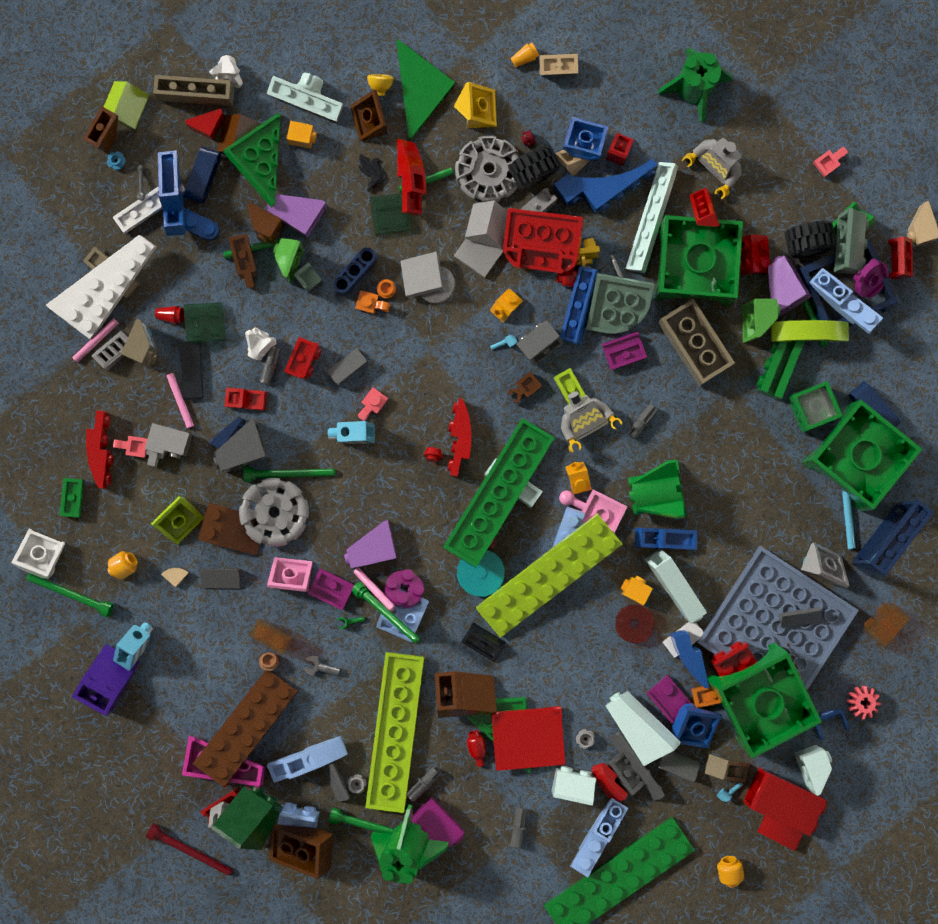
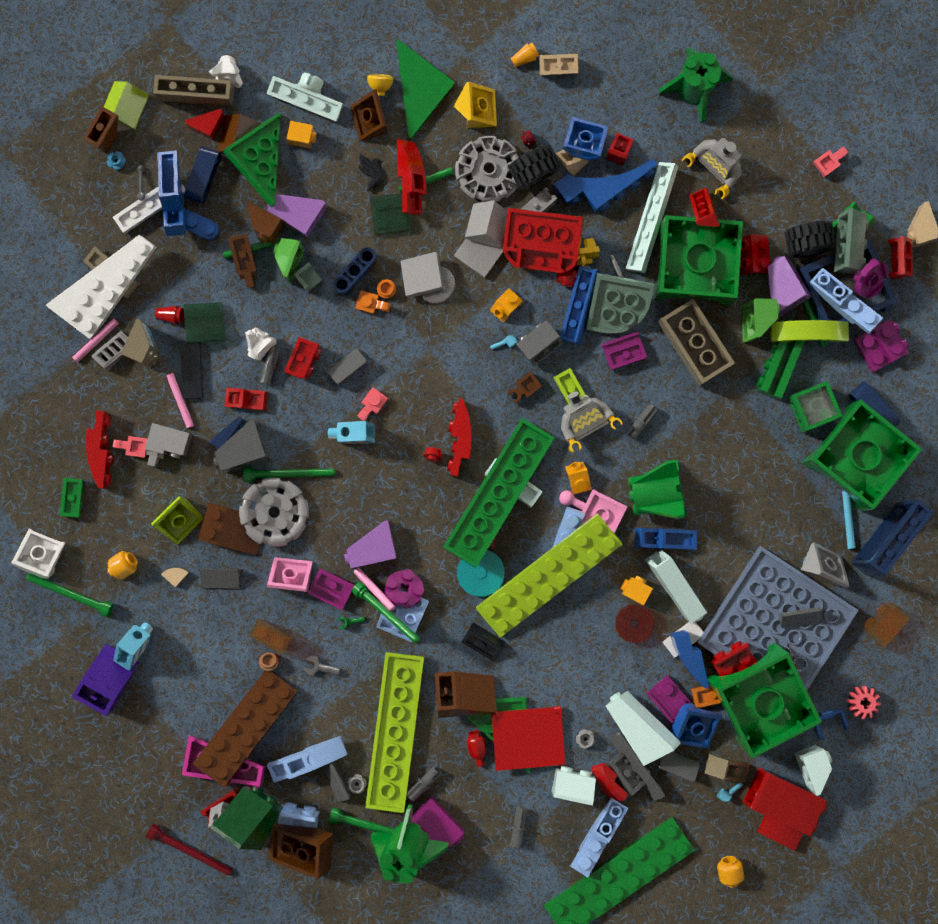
(881, 345): none -> magenta plate

